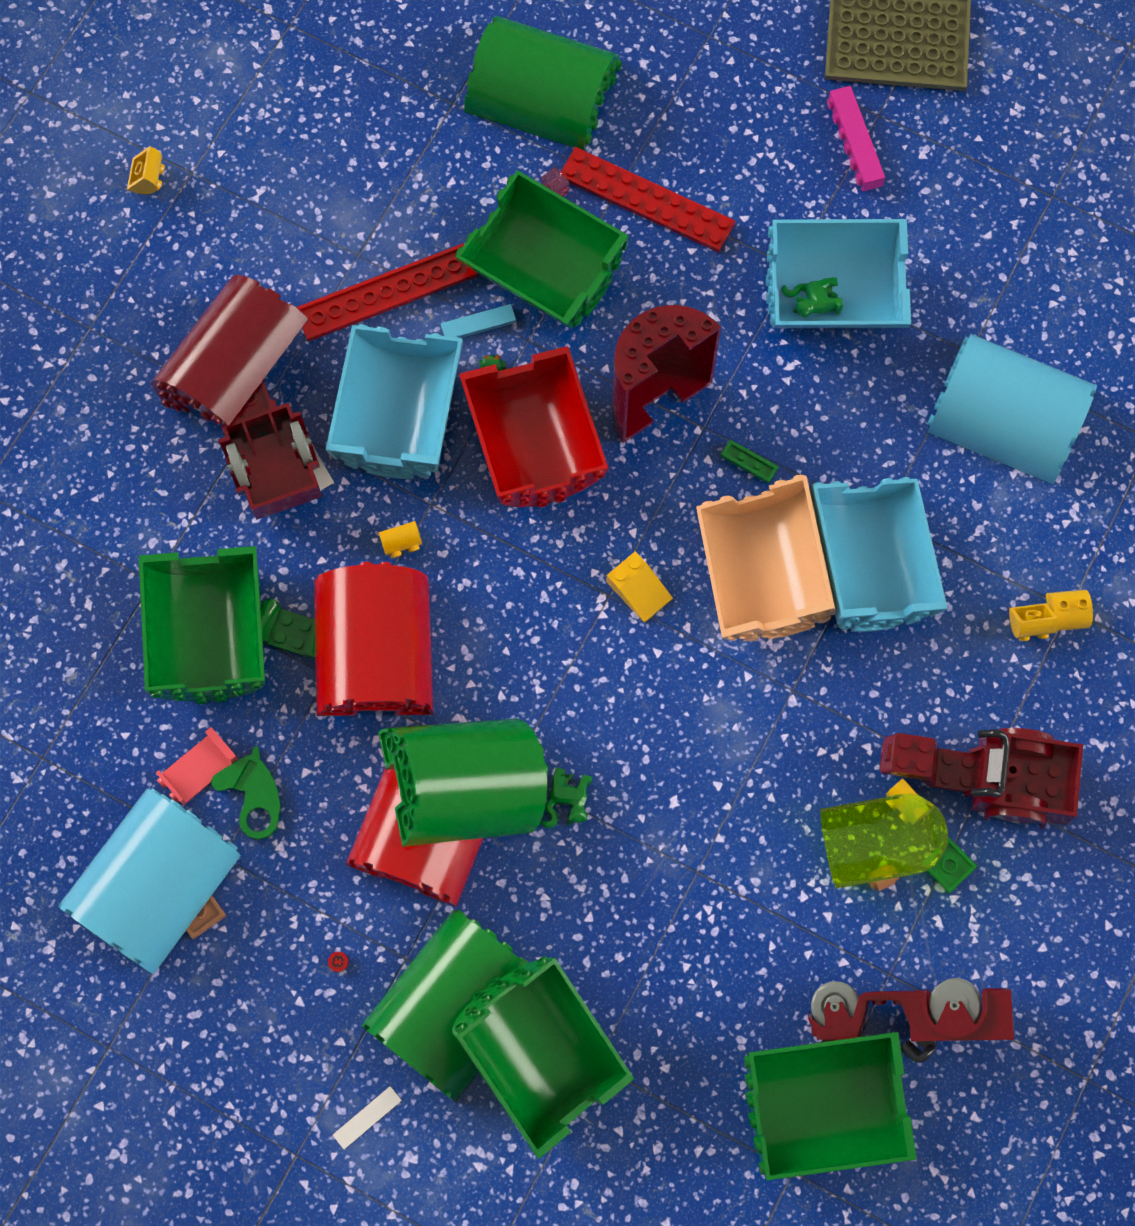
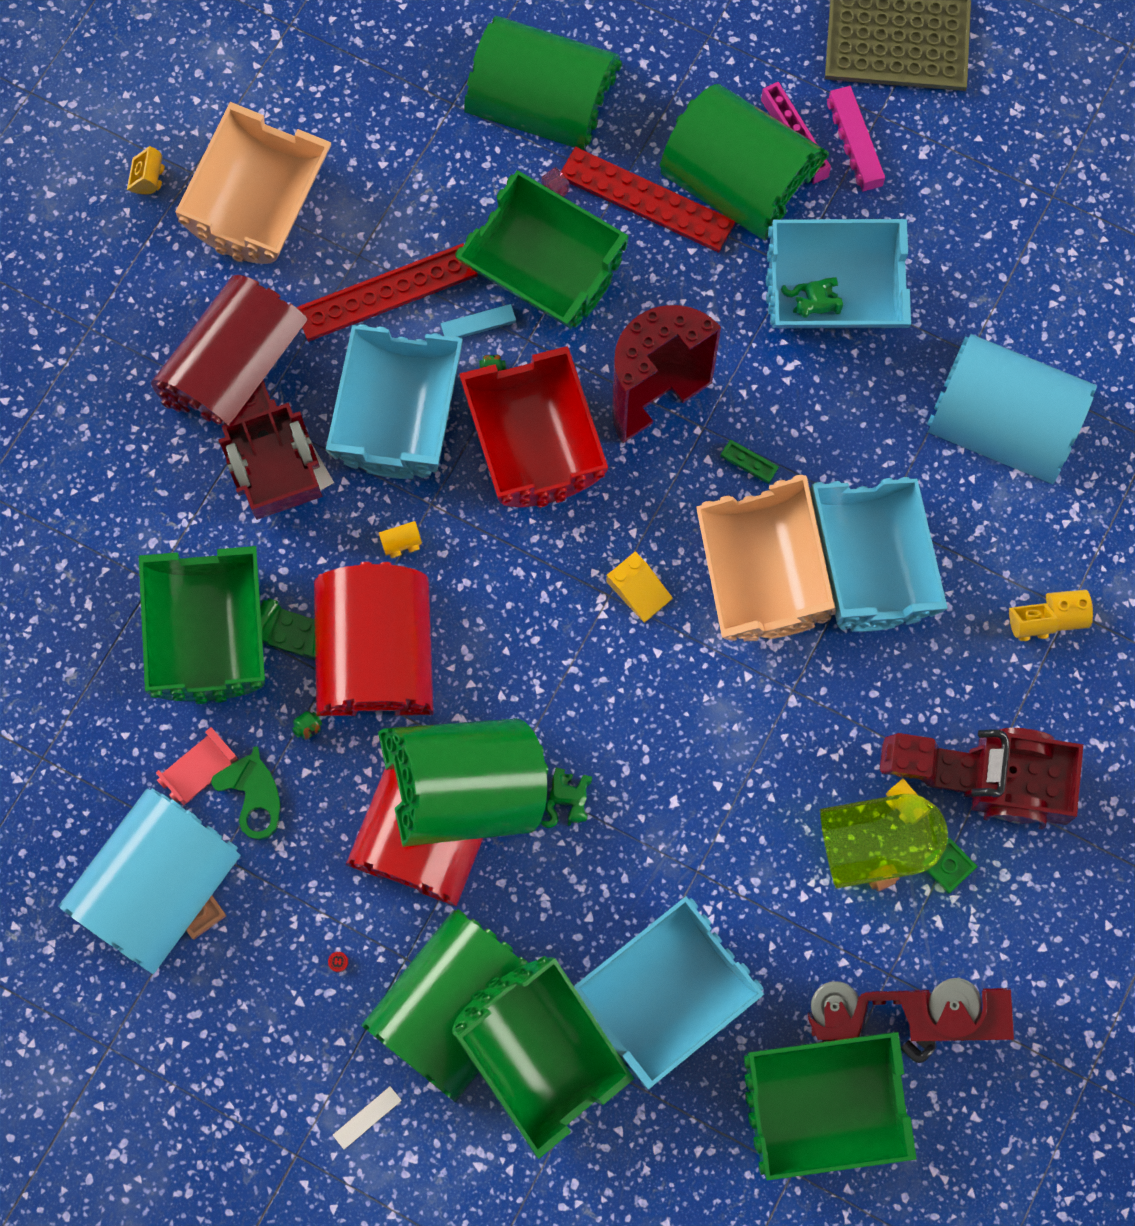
(250, 186): none -> light nougat cylinder
(307, 725): none -> green head
(667, 992): none -> medium azure cylinder
(739, 158): none -> green cylinder
(782, 109): none -> dark pink brick

